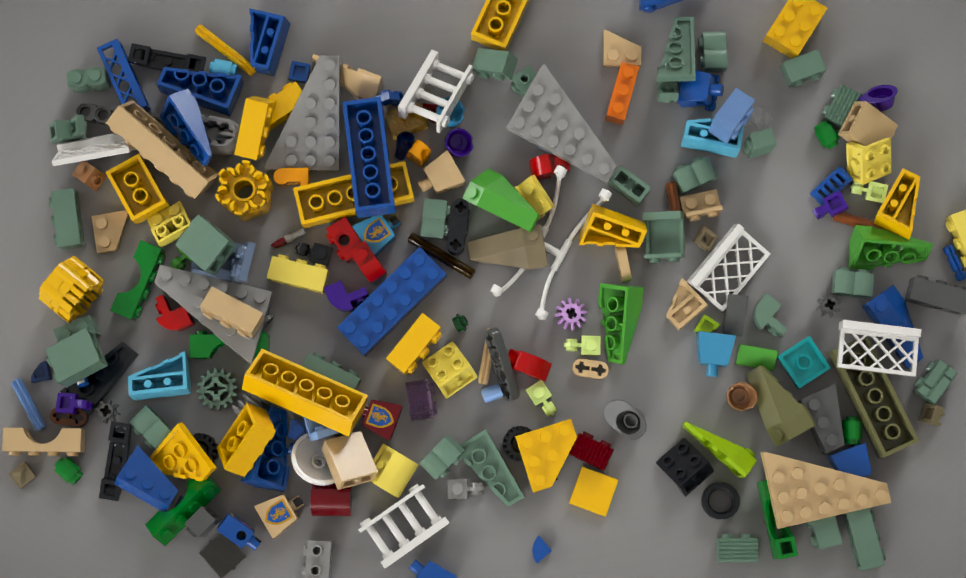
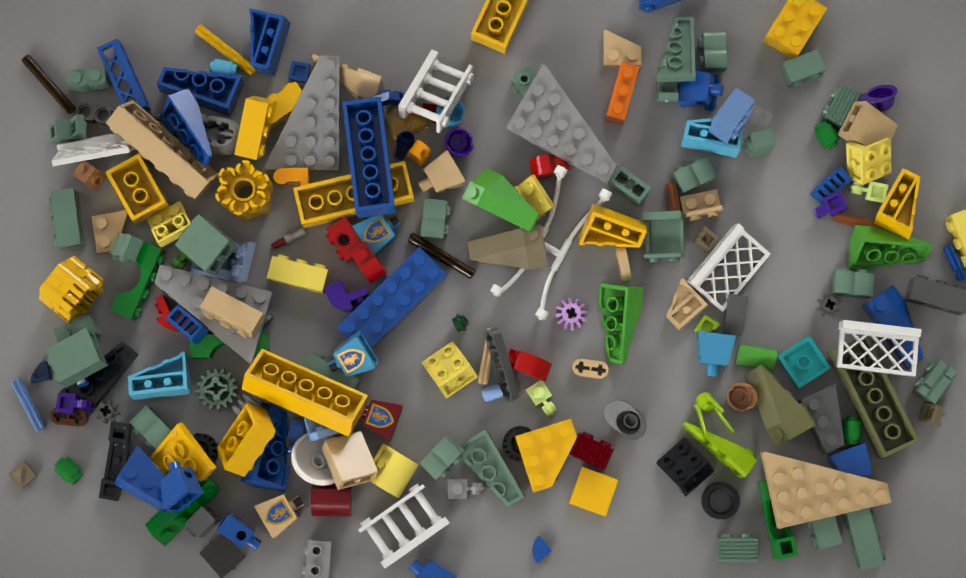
(20, 440): tan arch -> none
(49, 85): none -> dark brown axle
(125, 248): none -> sand green brick
(158, 59): black slope -> none
(179, 488): none -> blue torso
(196, 332): none -> blue slope
(319, 254): black plate -> none
(353, 356): none -> dark azure torso
(415, 345): yellow brick -> none
(420, 400): clear purple brick -> none
(458, 227): black piece -> none
(494, 64): sand green brick -> none
(589, 345): yellowish green plate -> none
(707, 404): none -> lime plant
(763, 315): sand green brick -> none

